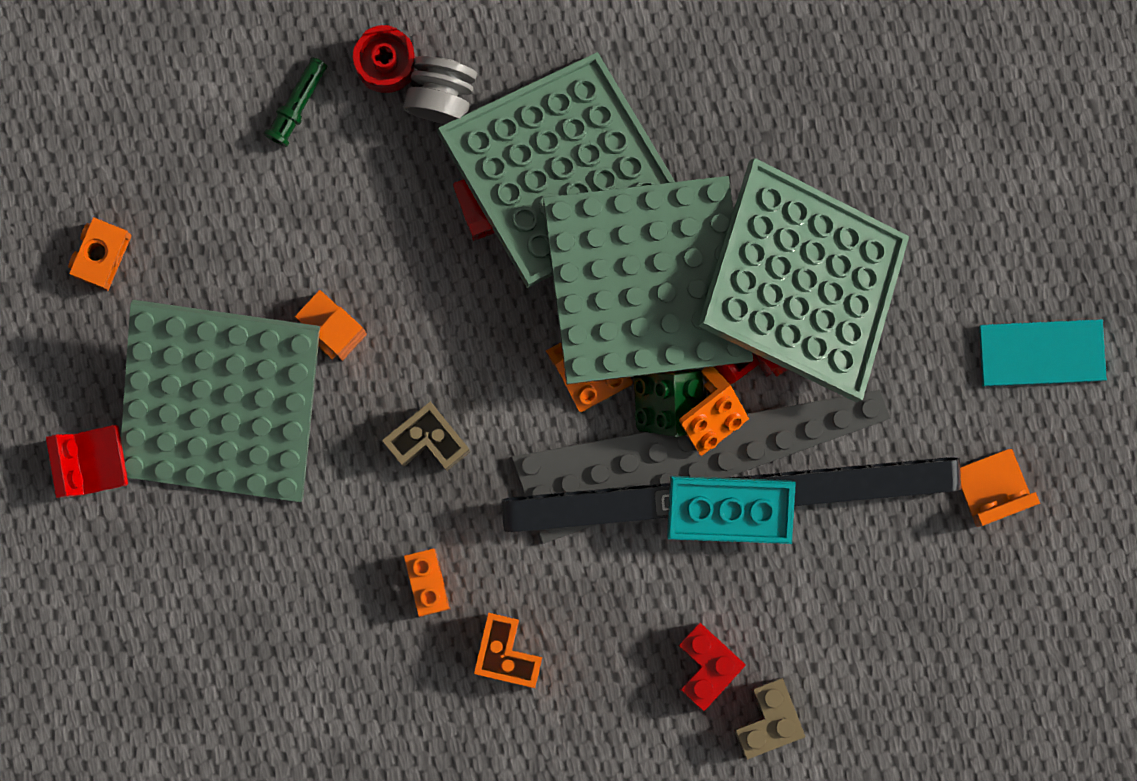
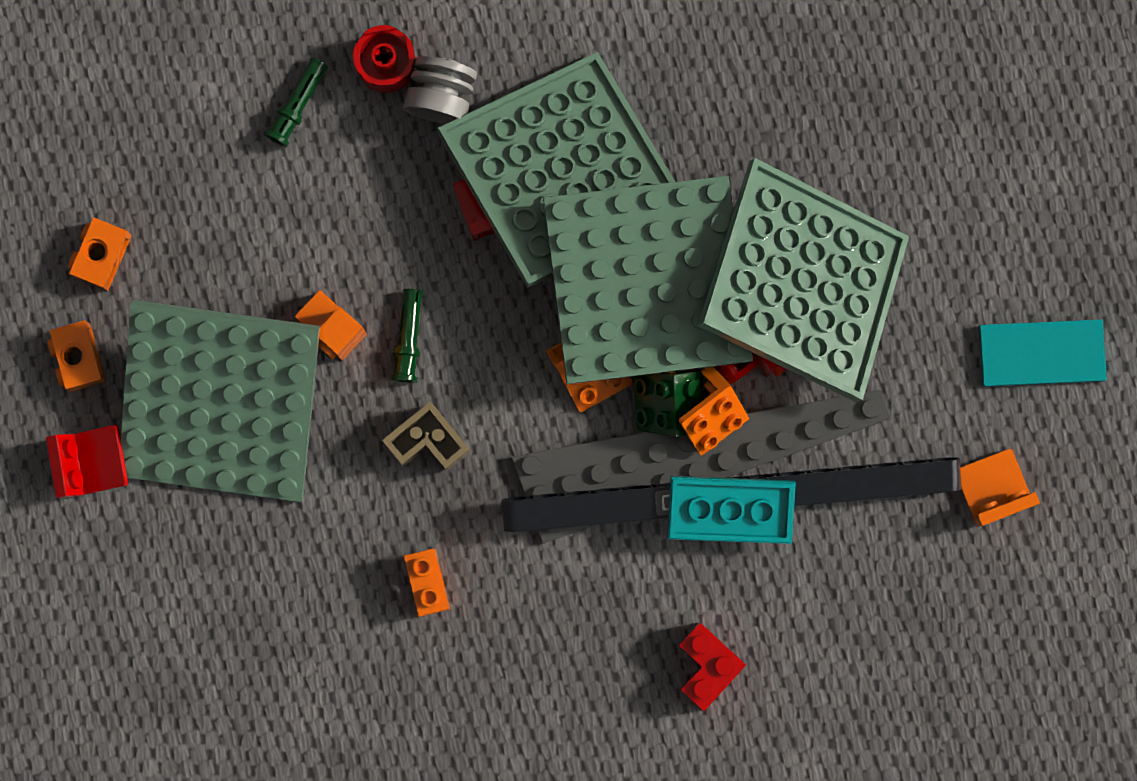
(89, 369): none -> orange brick
(407, 350): none -> dark green pin
(497, 656): orange brick -> none
(778, 721): dark tan brick -> none

